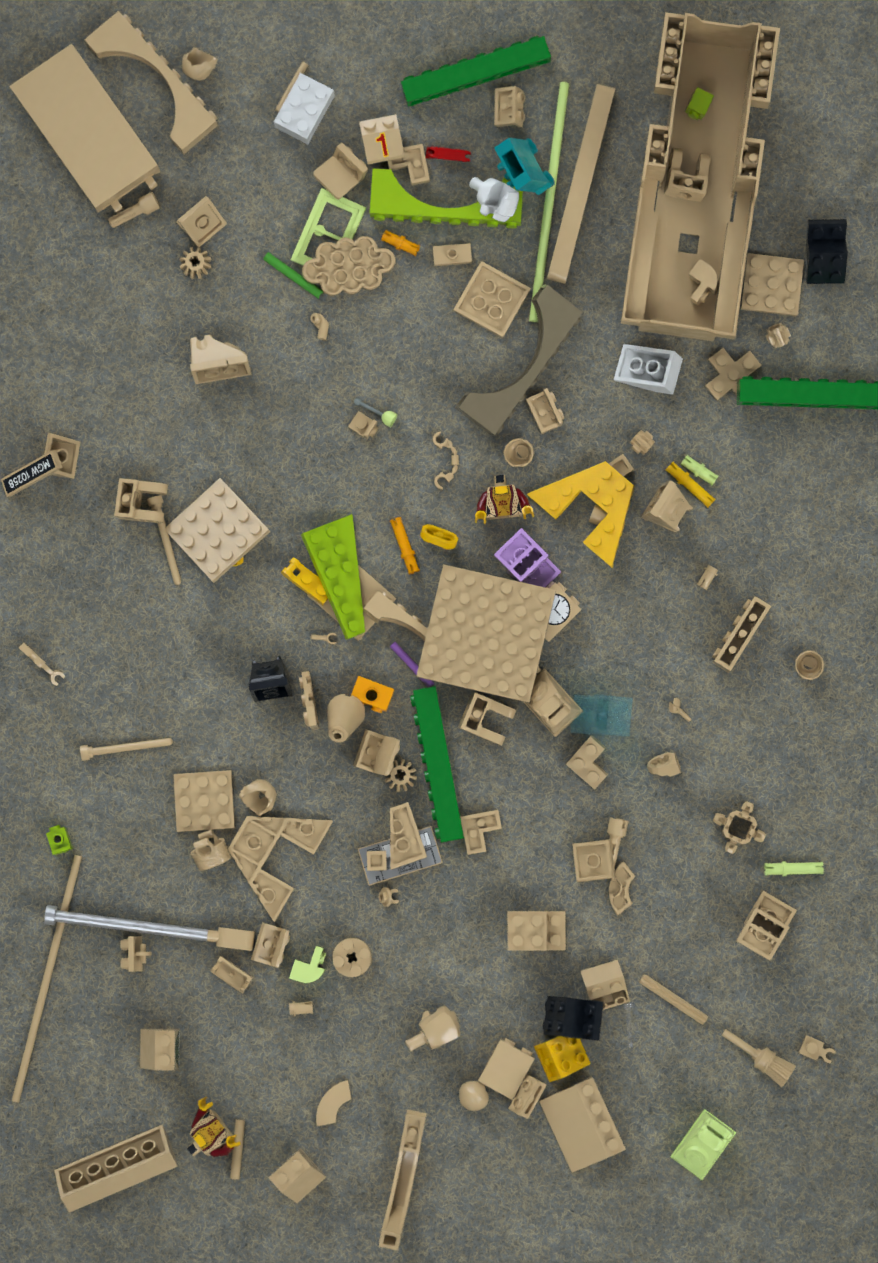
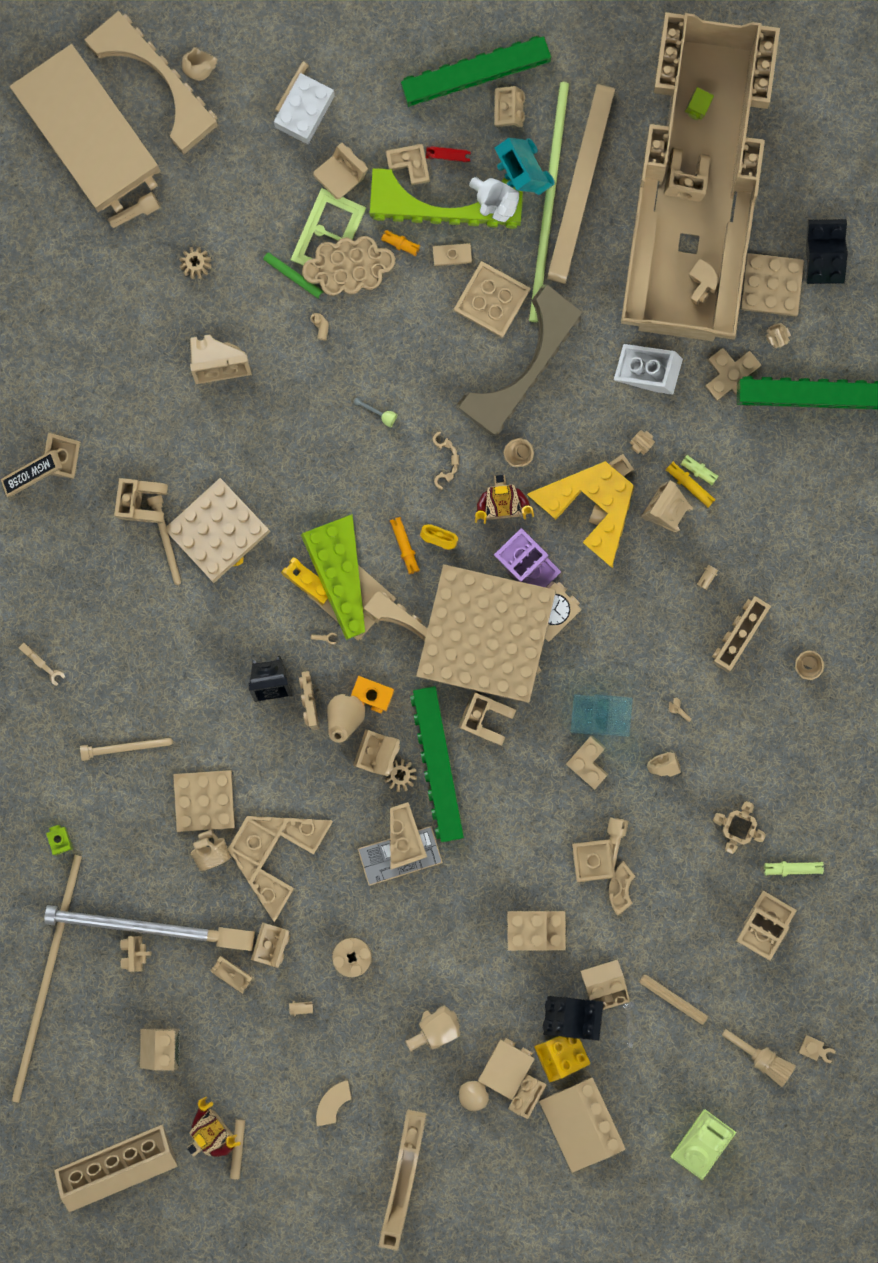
(201, 221): tan bracket -> none
(251, 793): tan hair -> none
(297, 1176): tan slope -> none
(310, 972): yellowish green brick -> none
(363, 425): tan bracket -> none
(376, 861): tan plate -> none
(381, 139): tan slope -> none
(385, 896): tan plate -> none
(409, 662): medium lavender bar -> none
(473, 829): tan plate -> none
(544, 411): tan bracket -> none
(552, 704): tan piece -> none

